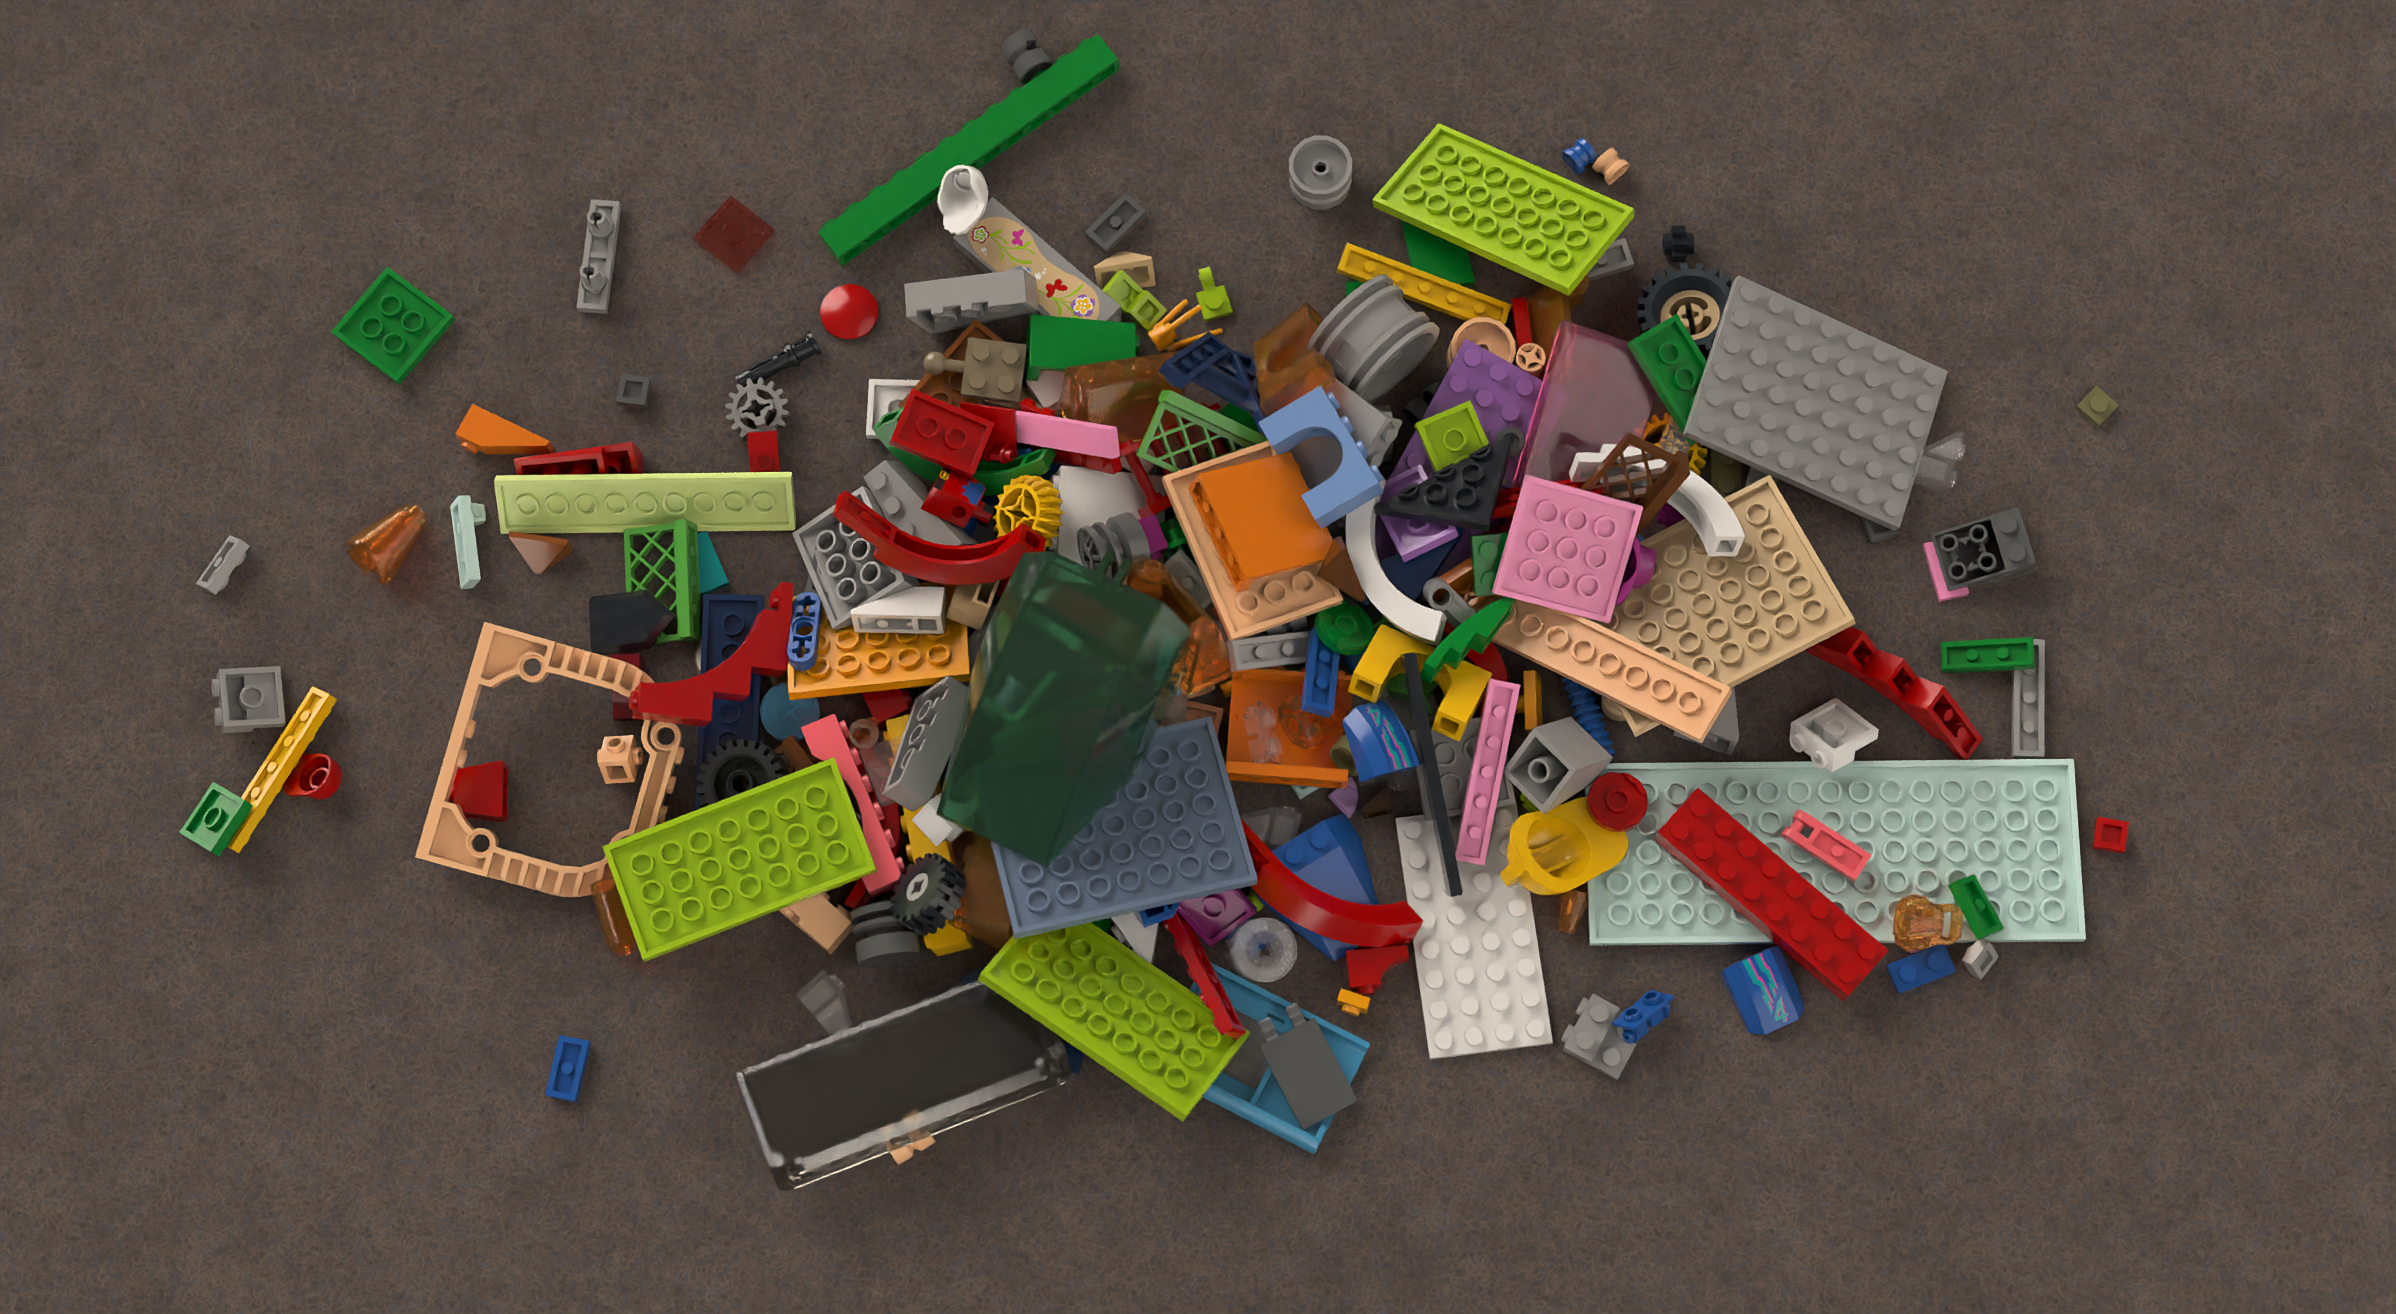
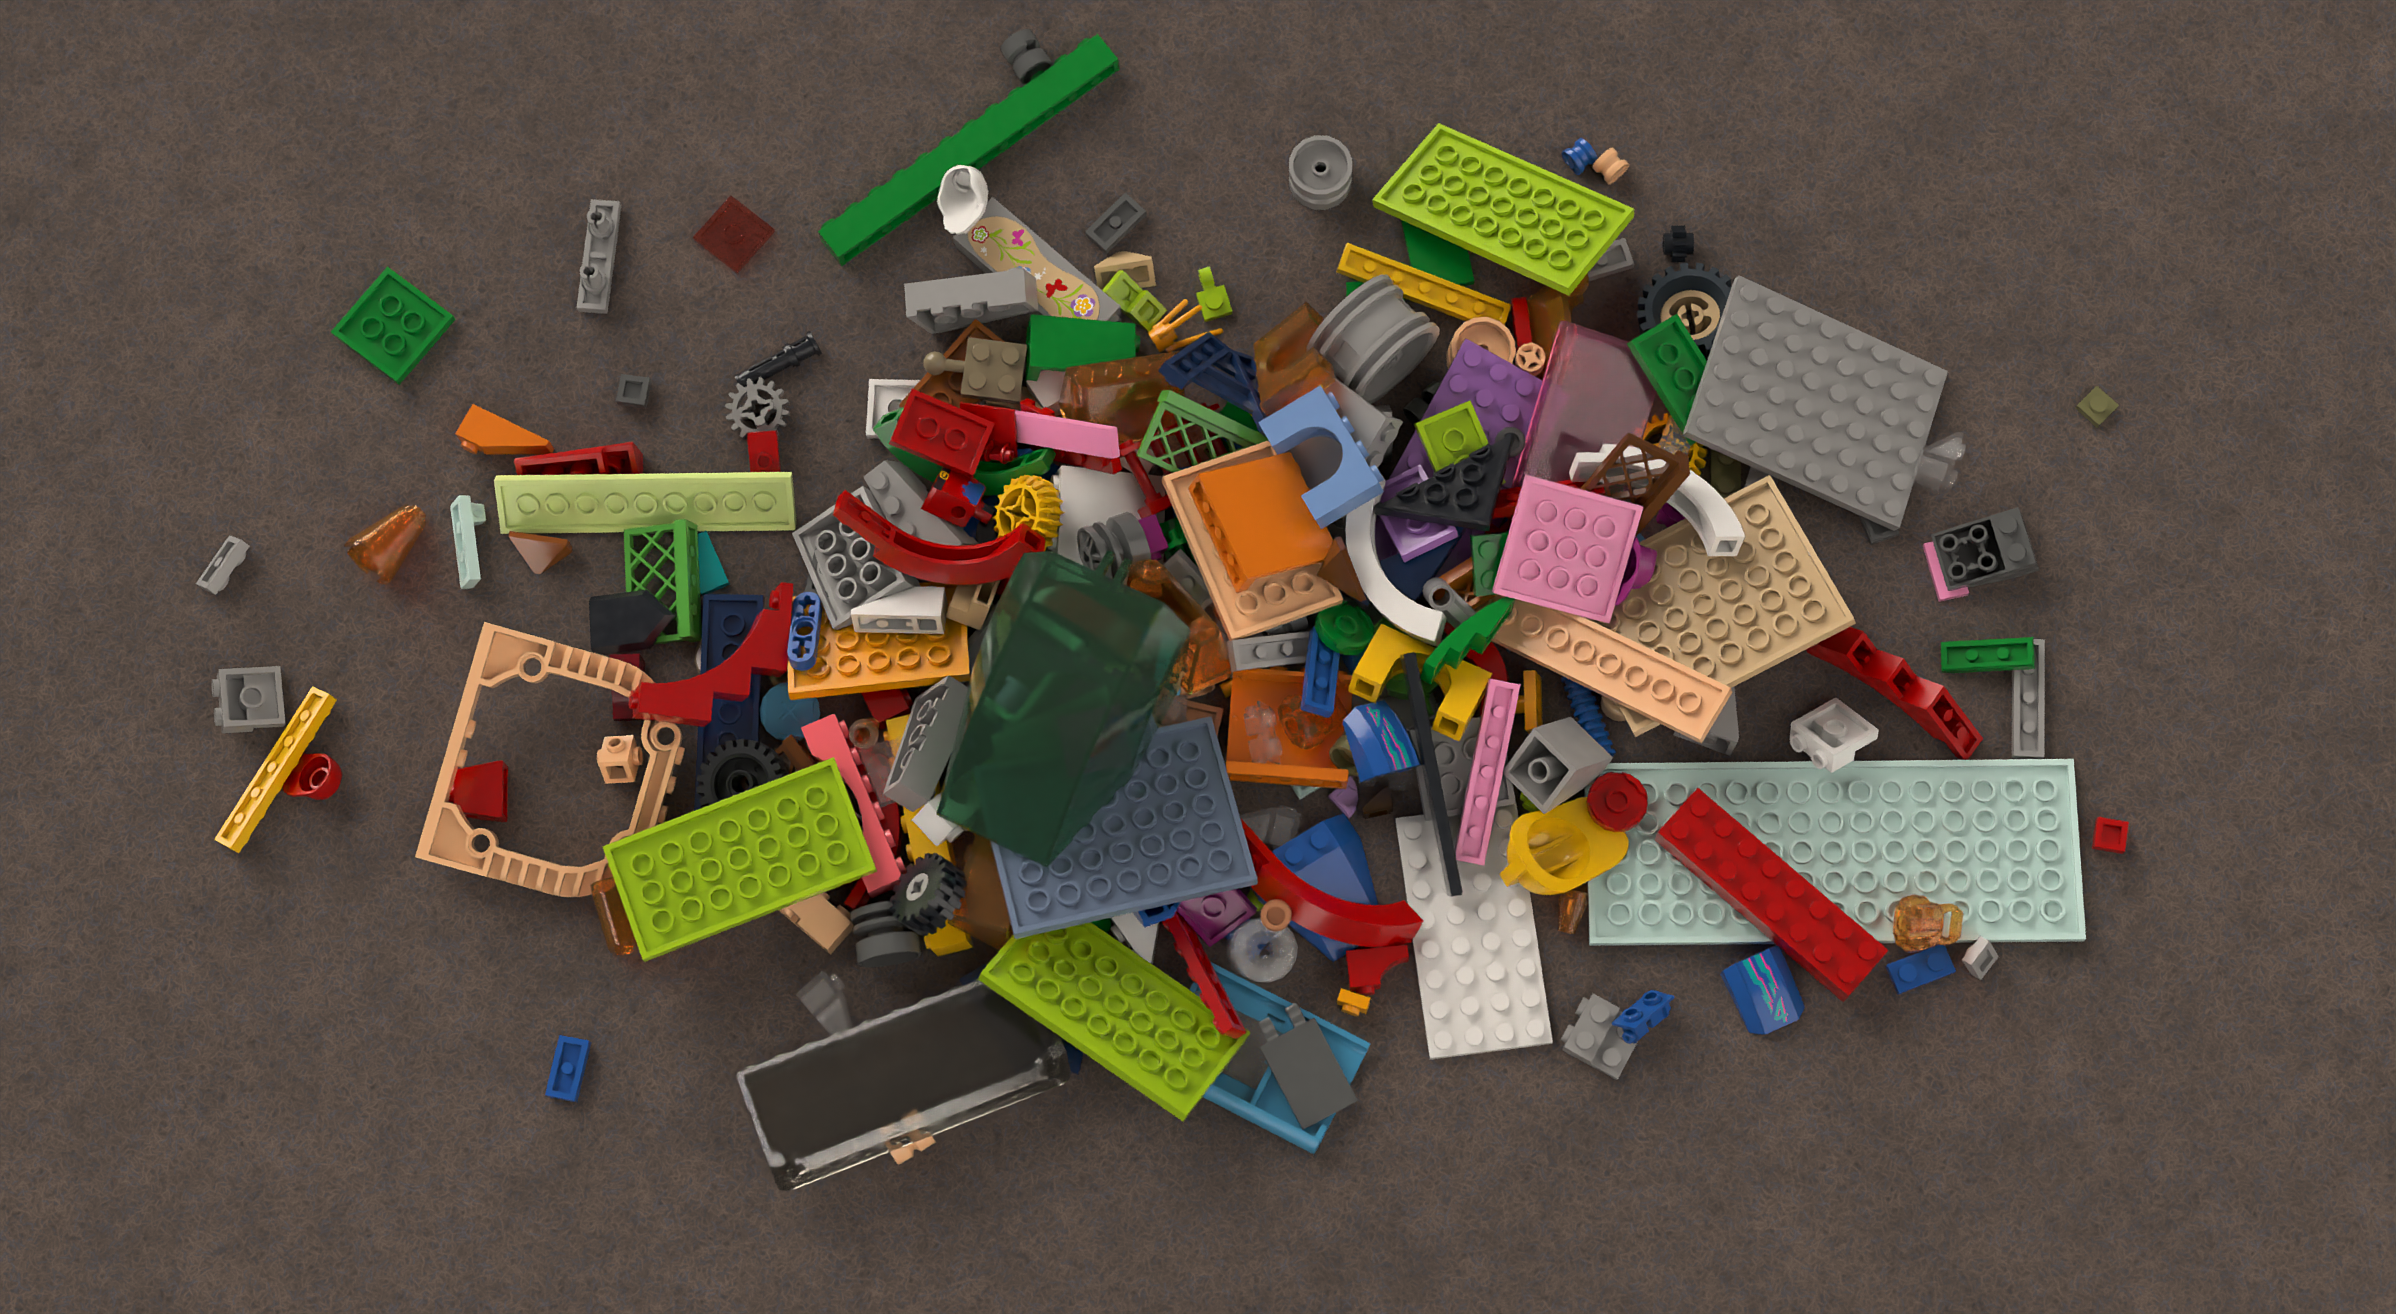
(216, 819): green plate -> none
(849, 311): red dish -> none
(1276, 915): none -> nougat tile
(1826, 845): coral plate -> none
(1975, 907): green plate -> none

